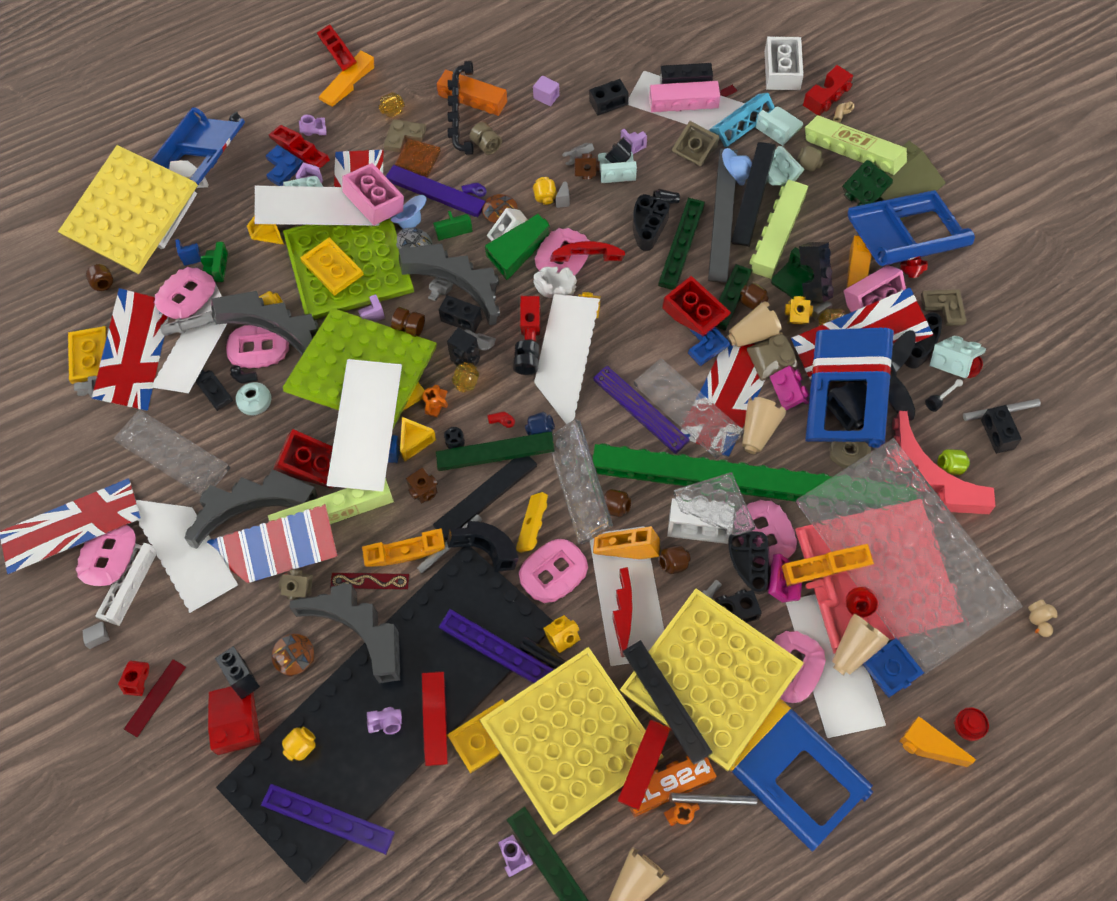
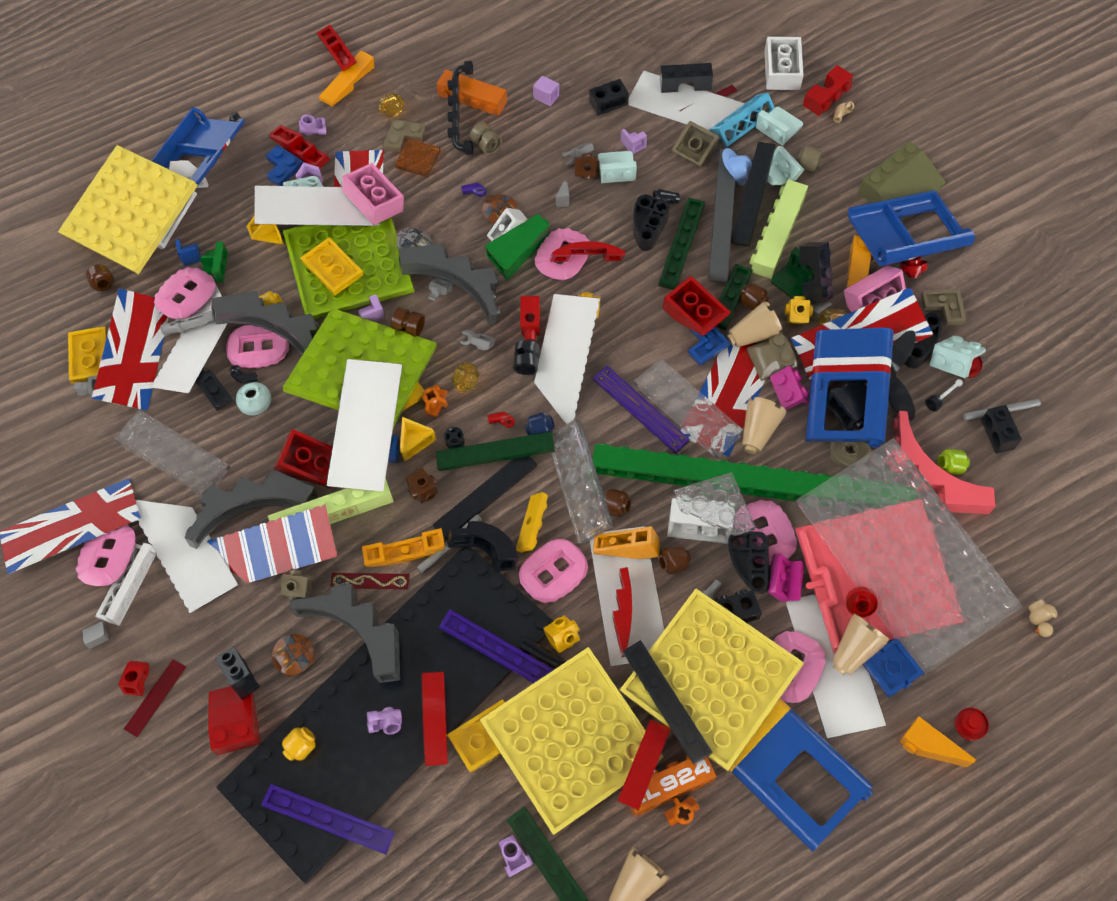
(411, 212): light blue piece -> none
(435, 191): dark purple tile -> none
(453, 226): green panel -> none
(460, 314): black brick -> none
(463, 348): black brick -> none
(544, 190): yellow head -> none
(551, 282): white hair -> none
(620, 151): black piece -> none
(684, 96): bright pink brick -> none
(712, 799): flat silver bar -> none
(827, 564): light orange slope -> none
(856, 144): yellowish green brick -> none
(866, 184): dark green bracket -> none

